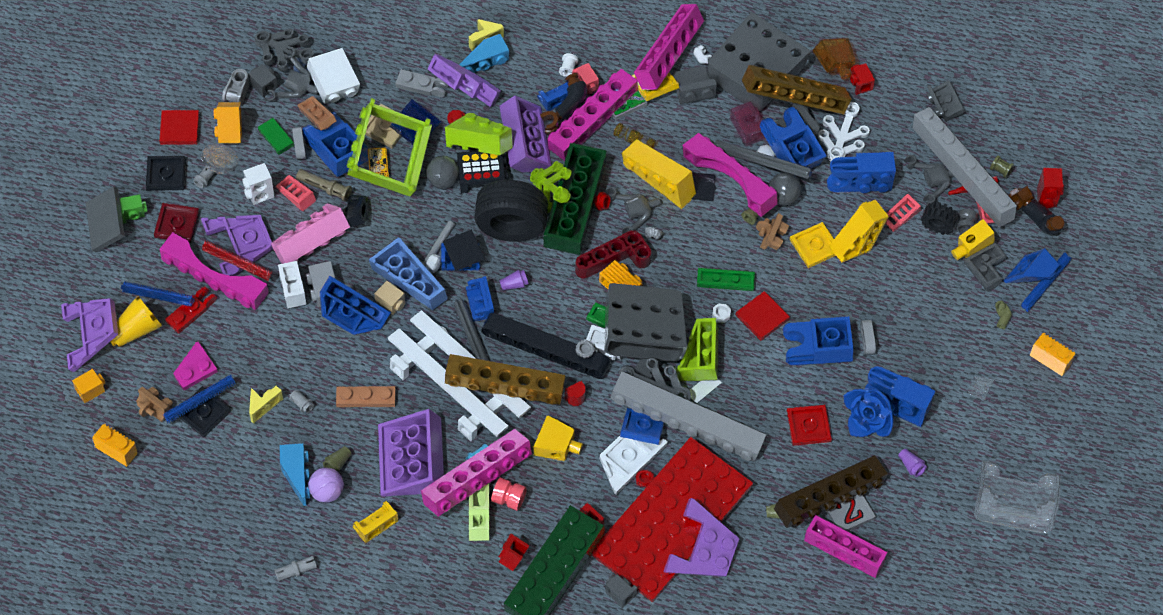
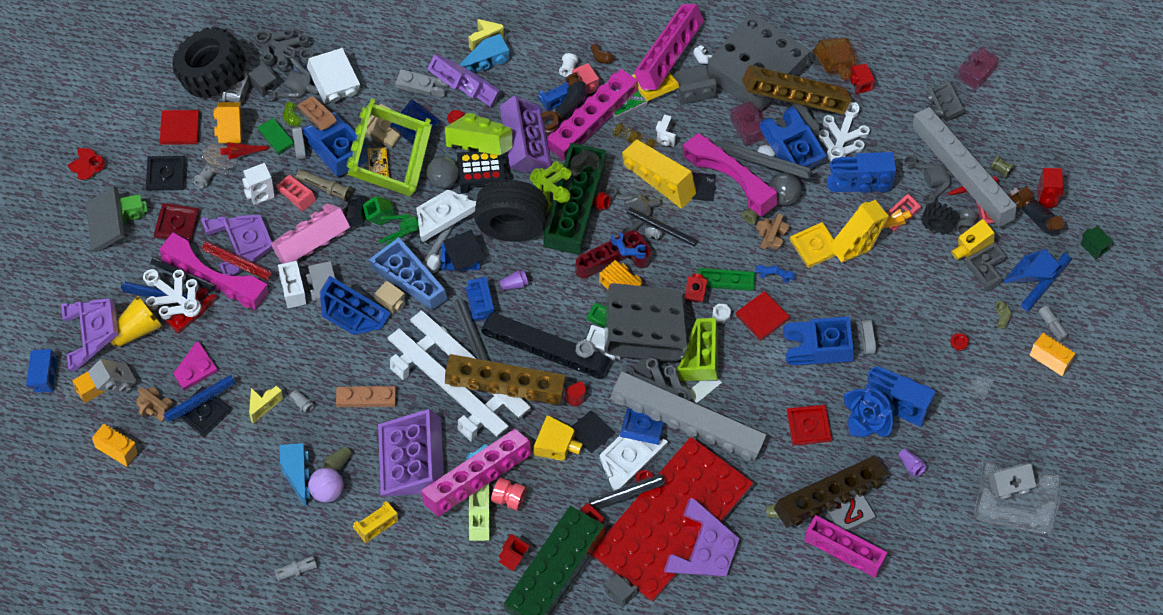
(42, 370): none -> blue hinge
(85, 164): none -> red plate
(112, 376): none -> light grey brick
(170, 268): none -> black bar
(174, 296): none -> white plant
(216, 76): none -> black tyre
(235, 150): none -> red piece
(288, 115): none -> clear neon green arm
(376, 208): none -> green brick
(407, 226): none -> green plant
(442, 212): none -> white wing
(585, 158): none -> clear smoke bracket
(592, 431): none -> black piece
(601, 56): none -> reddish brown arm
(627, 491): none -> black axle
(628, 251): none -> blue arm
(661, 226): none -> black bar
(663, 134): none -> white bracket
(695, 295): none -> red brick
(786, 275): none -> blue arm
(897, 218): none -> light orange piece
(959, 342): none -> red piece
(978, 68): none -> clear pink brick
(1001, 479): none -> light grey brick
(1053, 323): none -> light grey axle
(1096, 242): none -> dark green brick

